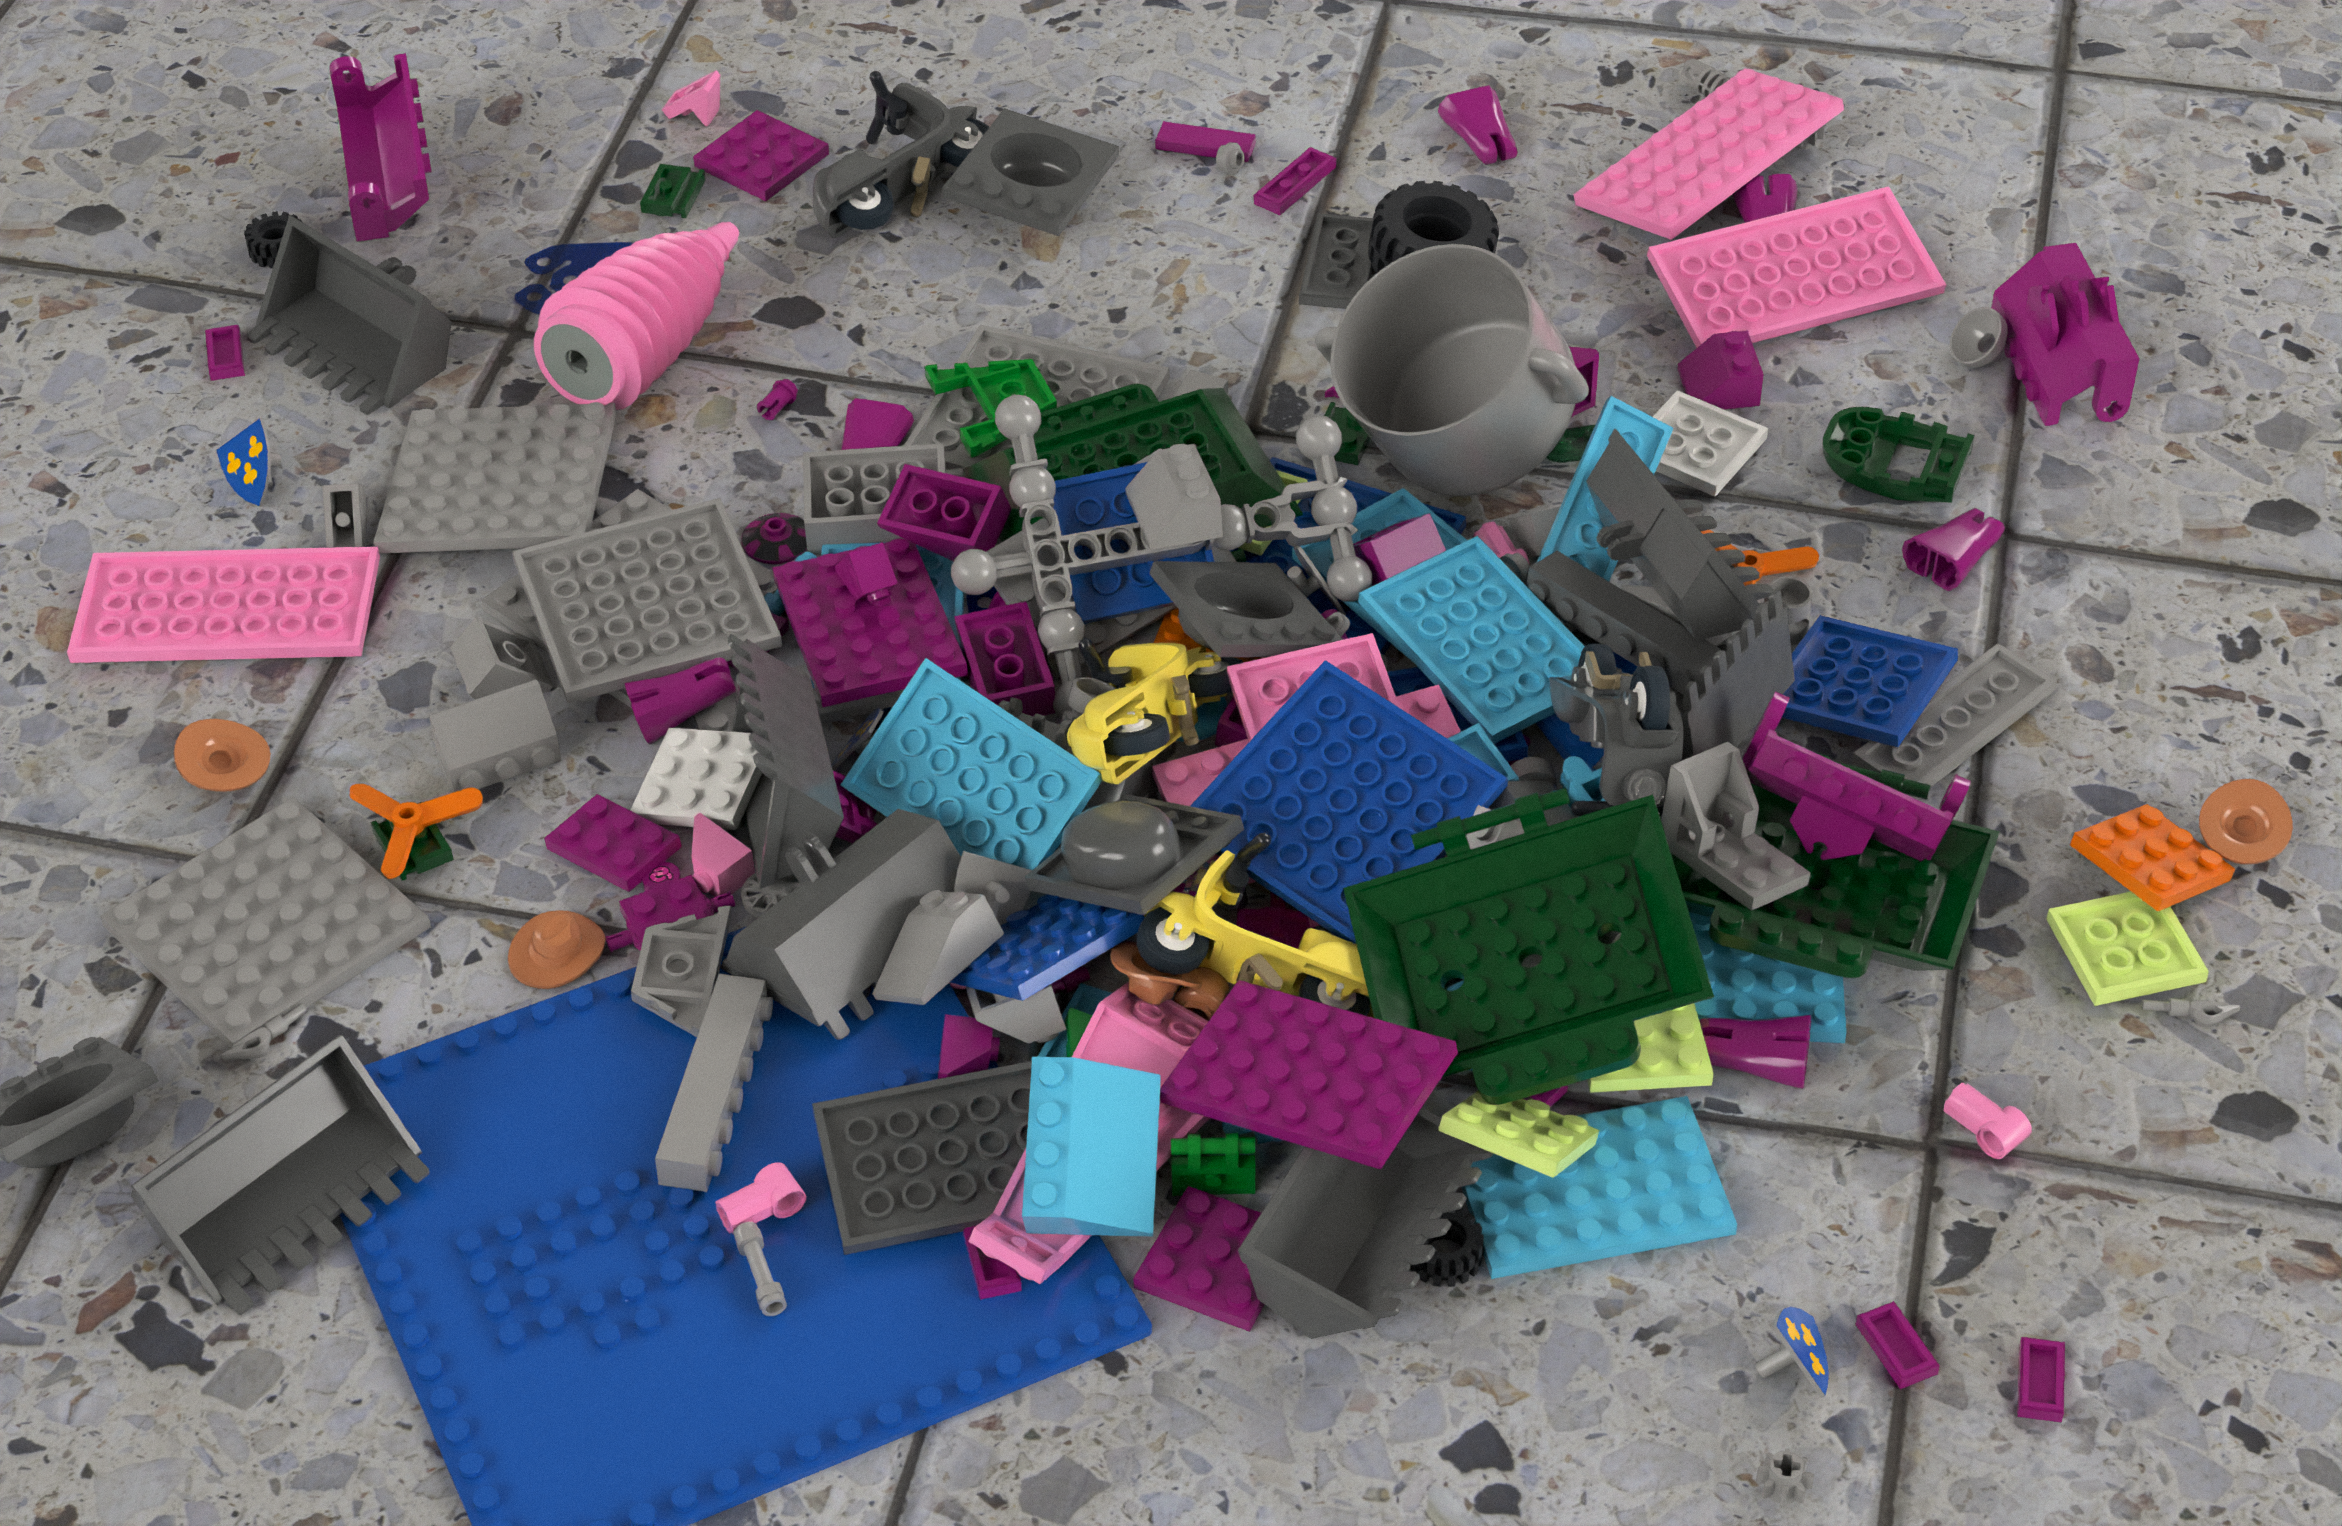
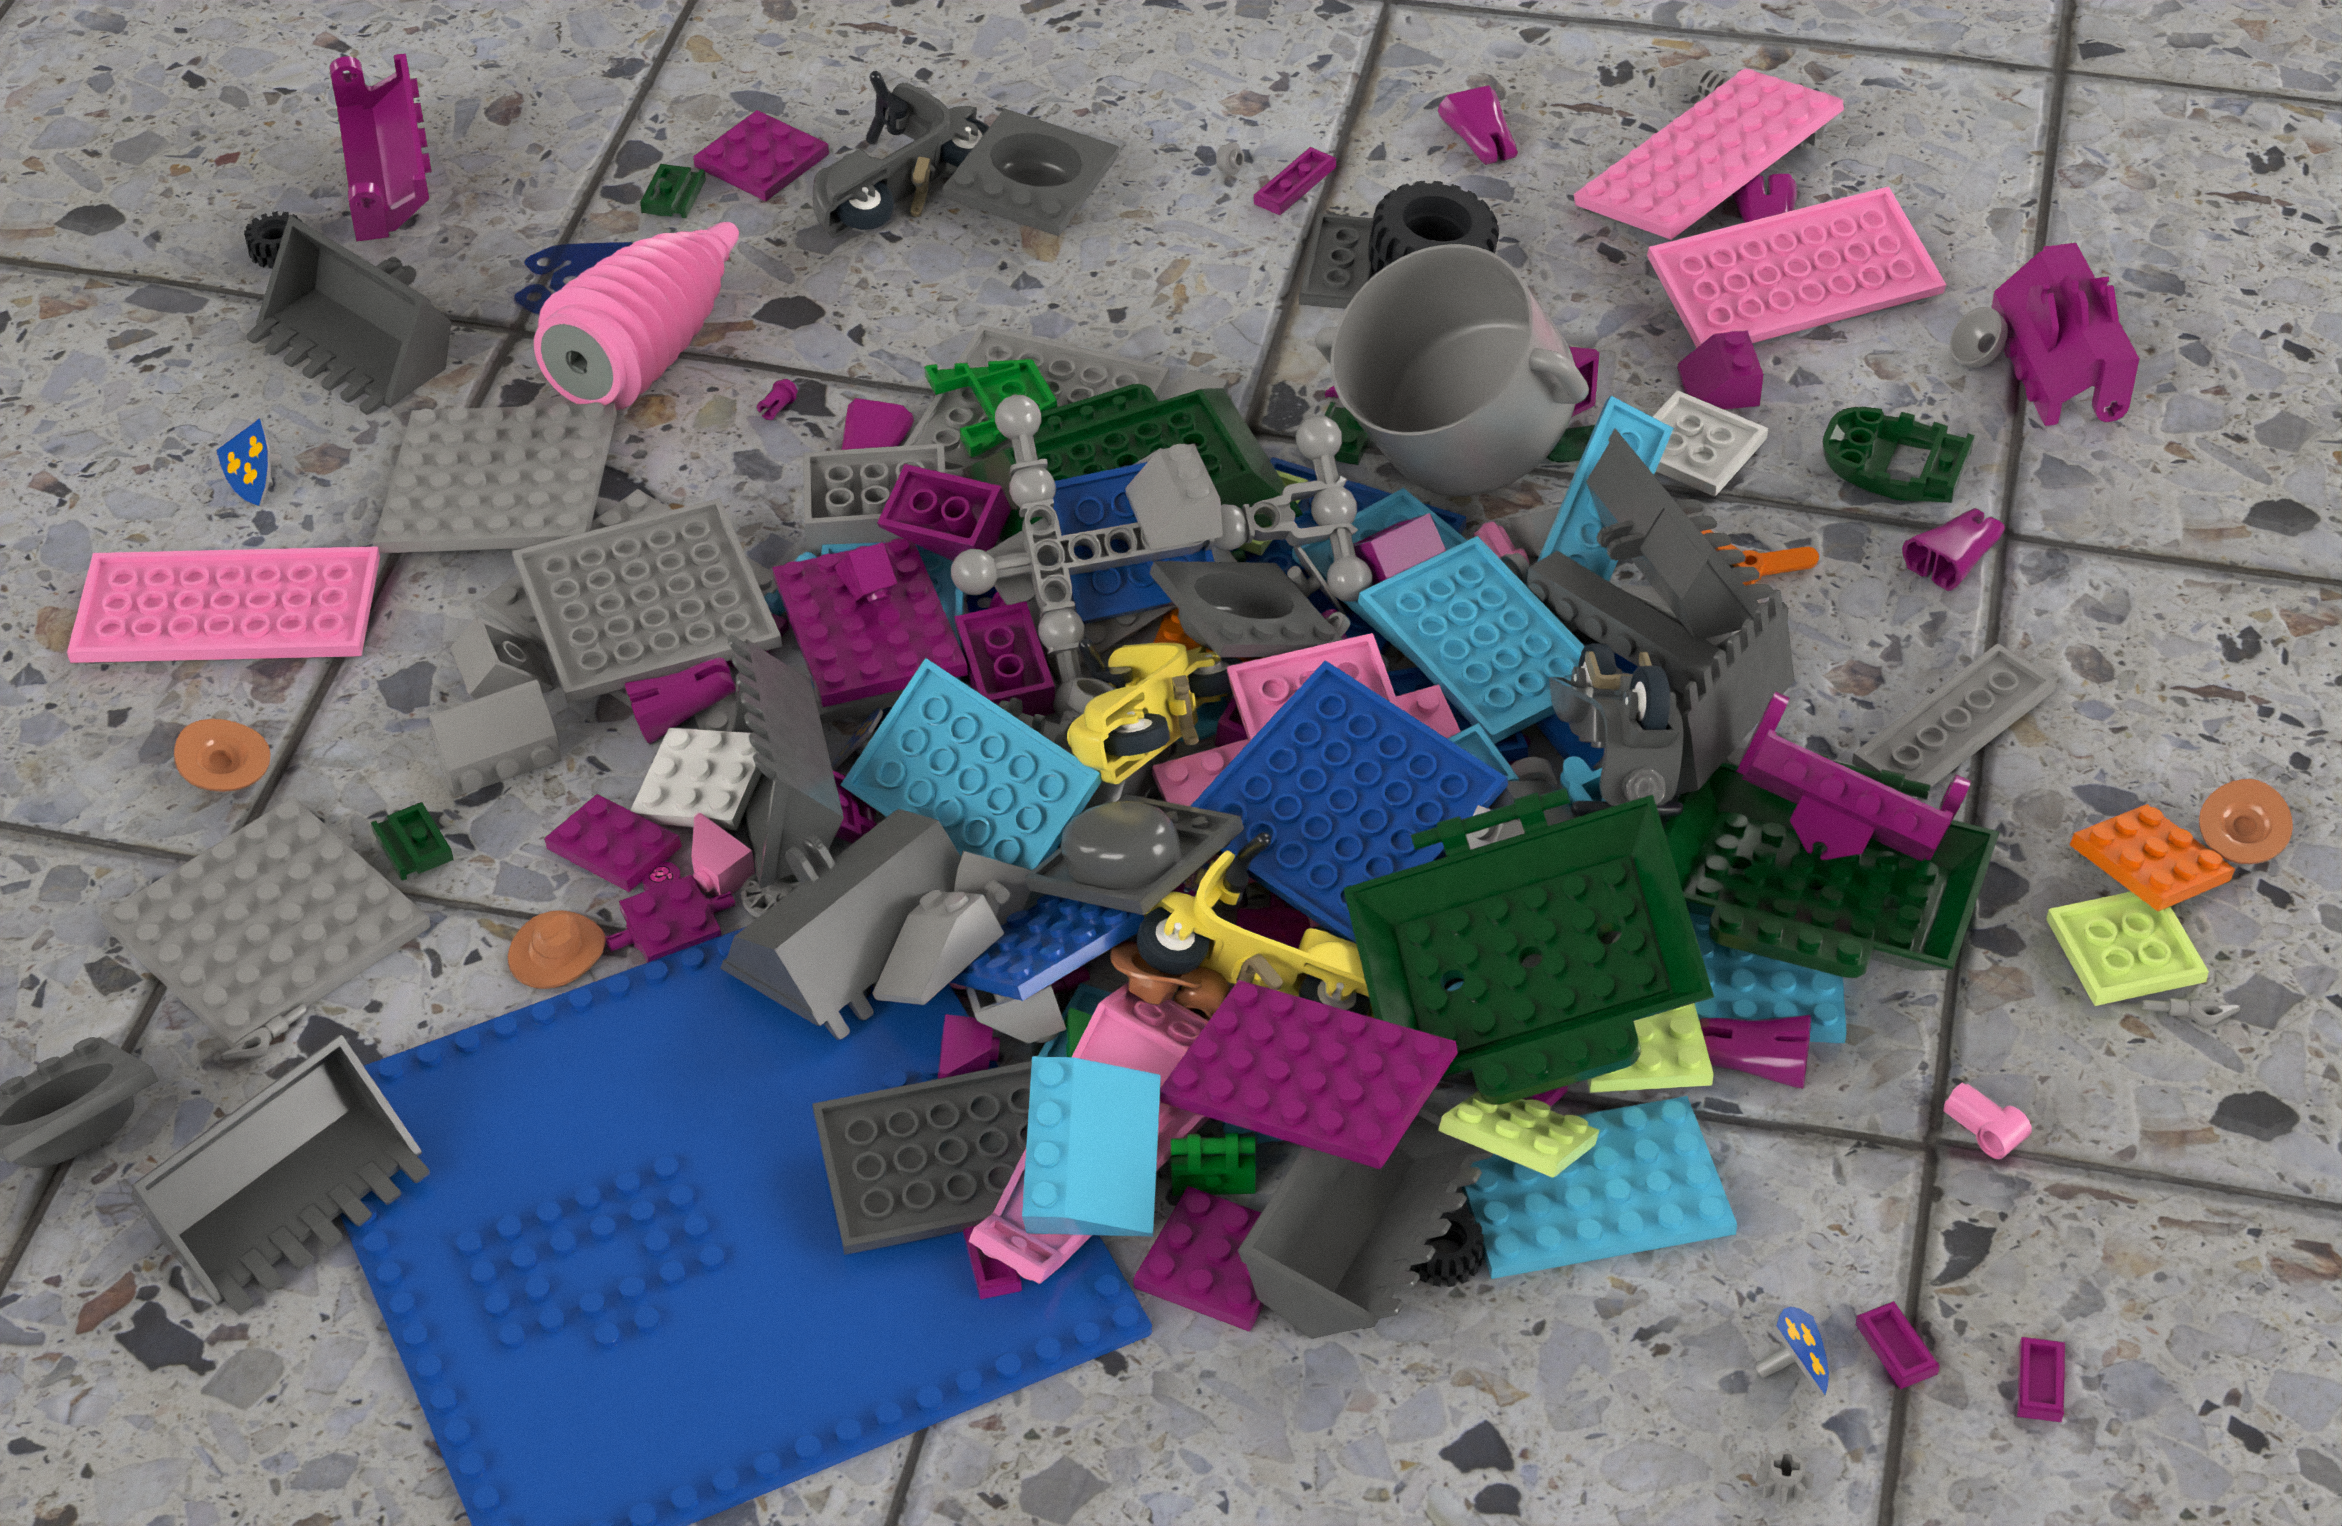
(224, 352): magenta tile -> none
(345, 515): light grey slope -> none
(412, 818): orange piece -> none
(681, 968): light grey wing -> none
(699, 96): bright pink slope -> none
(713, 1083): light grey brick -> none
(769, 1293): light grey bar -> none
(771, 1194): bright pink piece -> none
(775, 538): dish -> none
(1201, 140): magenta tile -> none
(1701, 832): light grey bracket -> none
(1798, 597): light grey wheel -> none
(1864, 680): blue plate -> none

